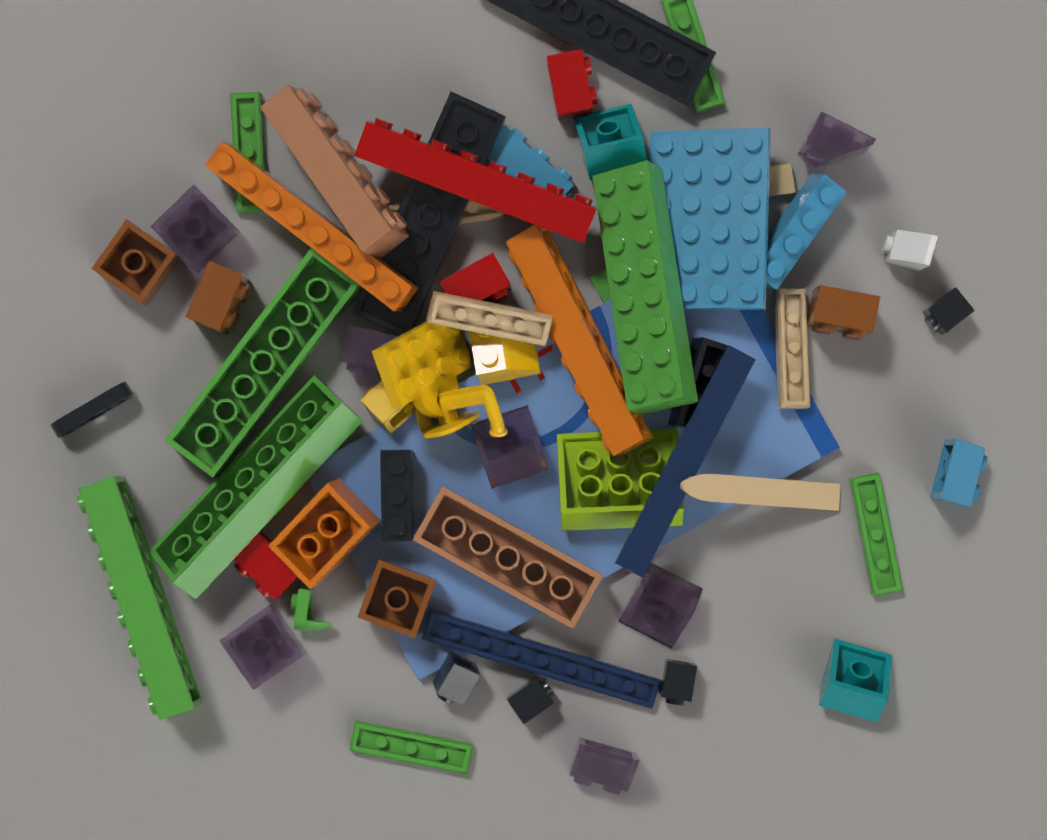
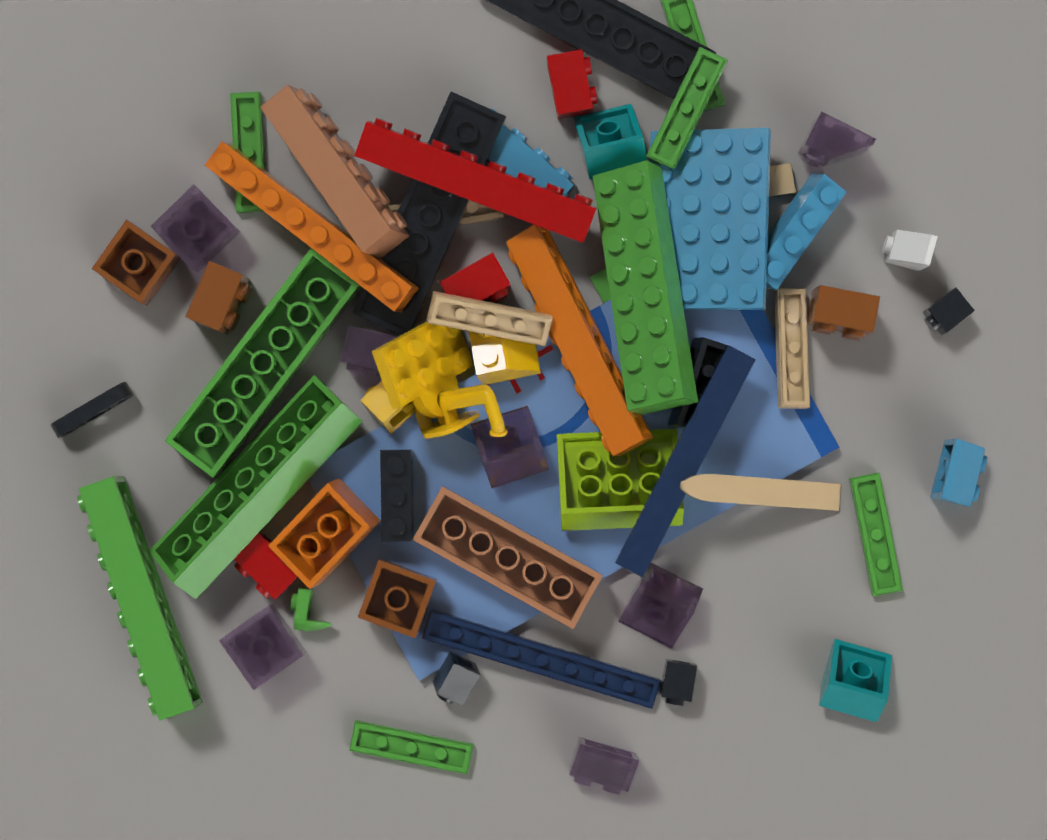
(531, 699): black brick -> none
(687, 108): none -> bright green tile

